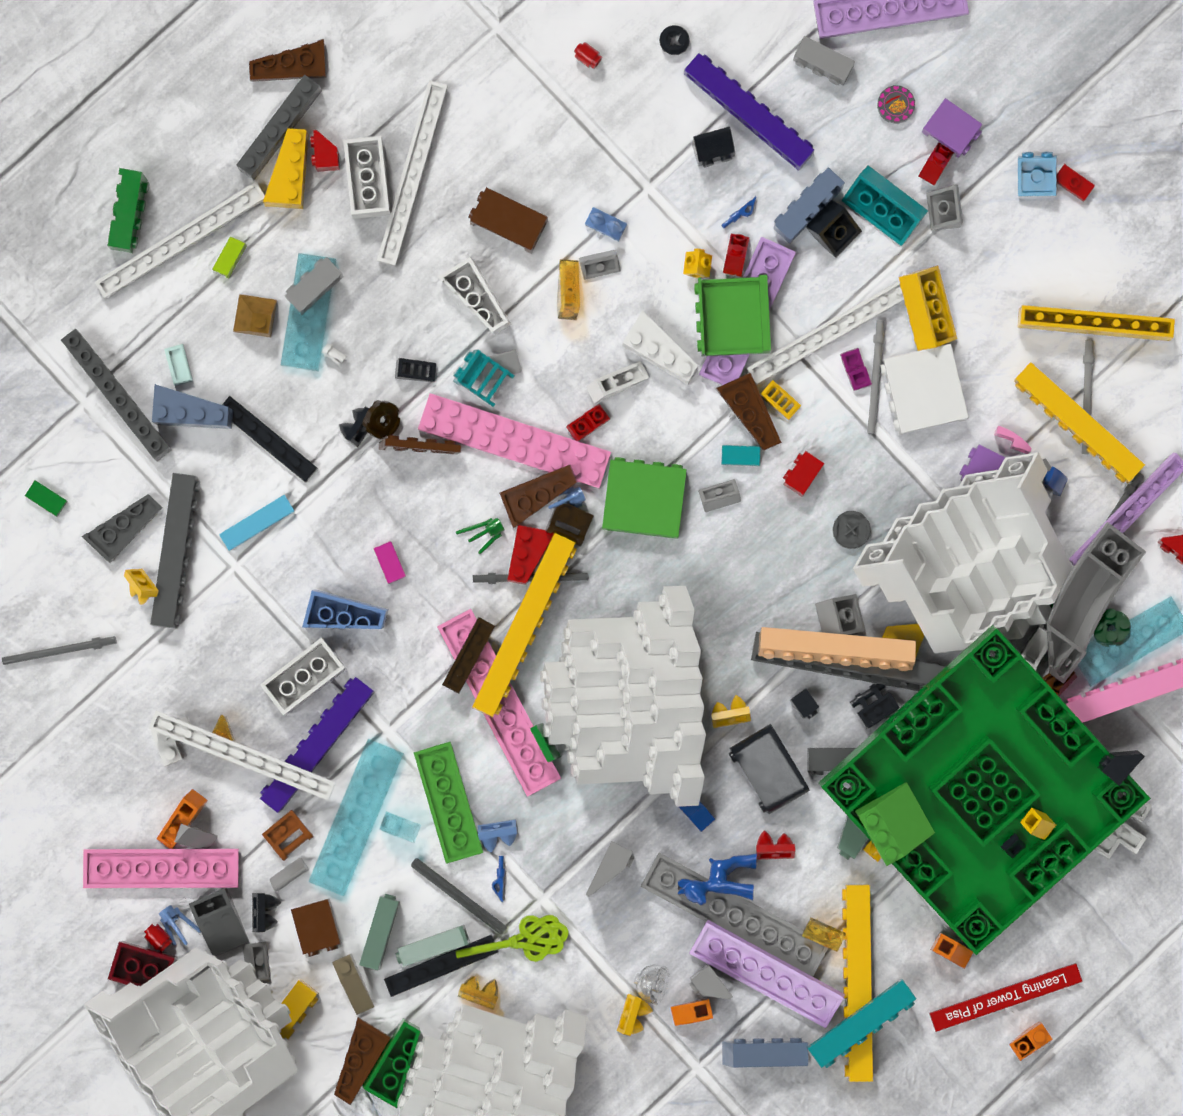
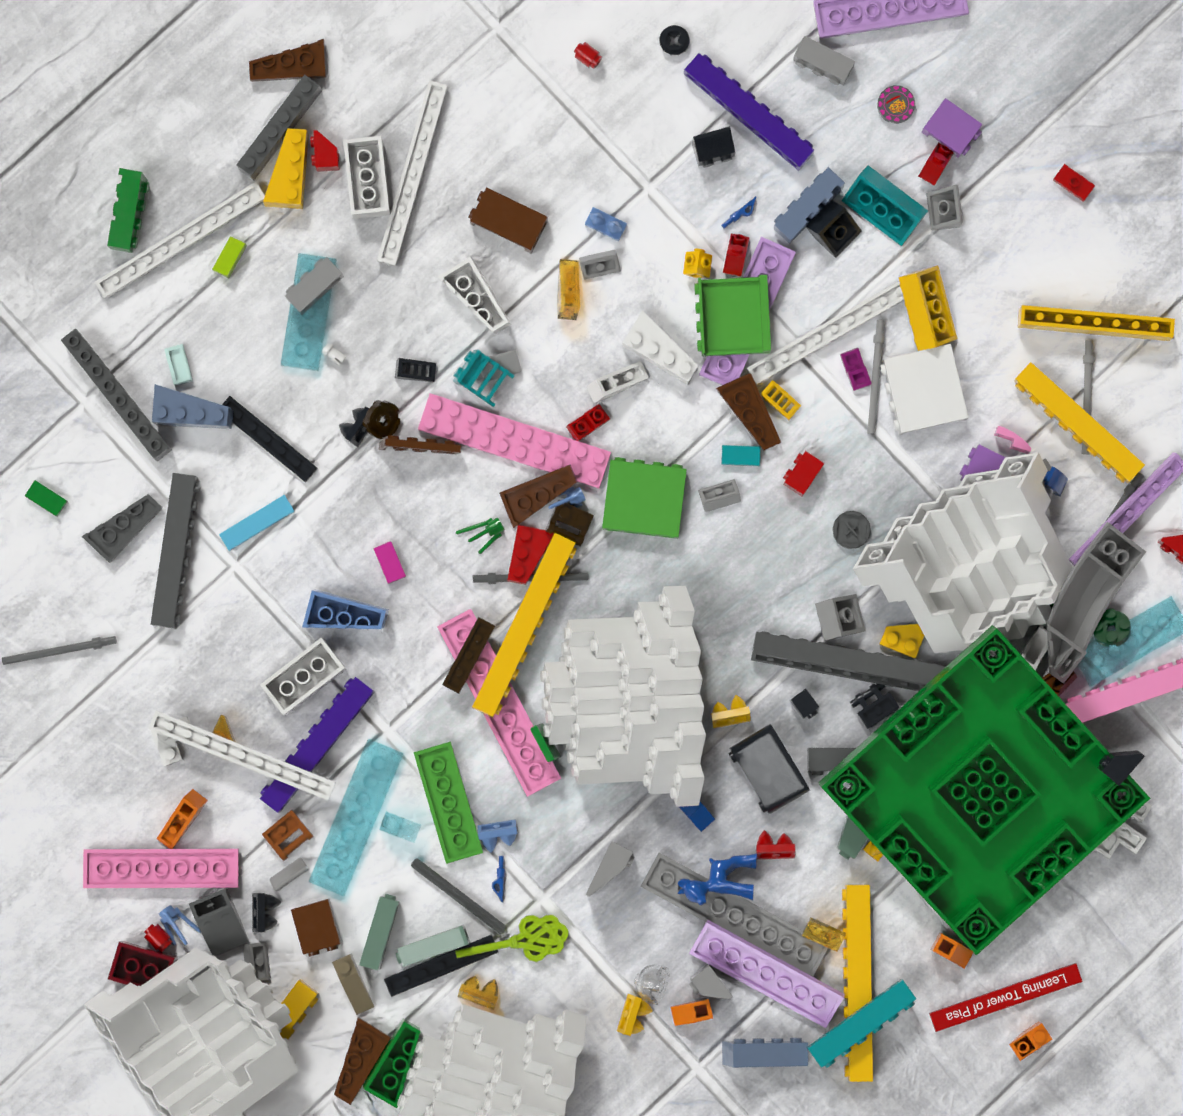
(140, 584): yellow tile -> none
(194, 837): light grey slope -> none
(255, 315): pearl gold slope -> none
(837, 648): light nougat brick -> none
(895, 823): bright green slope -> none
(1013, 846): black tile -> none
(1037, 174): dark azure plate -> none
(1038, 823): yellow brick -> none

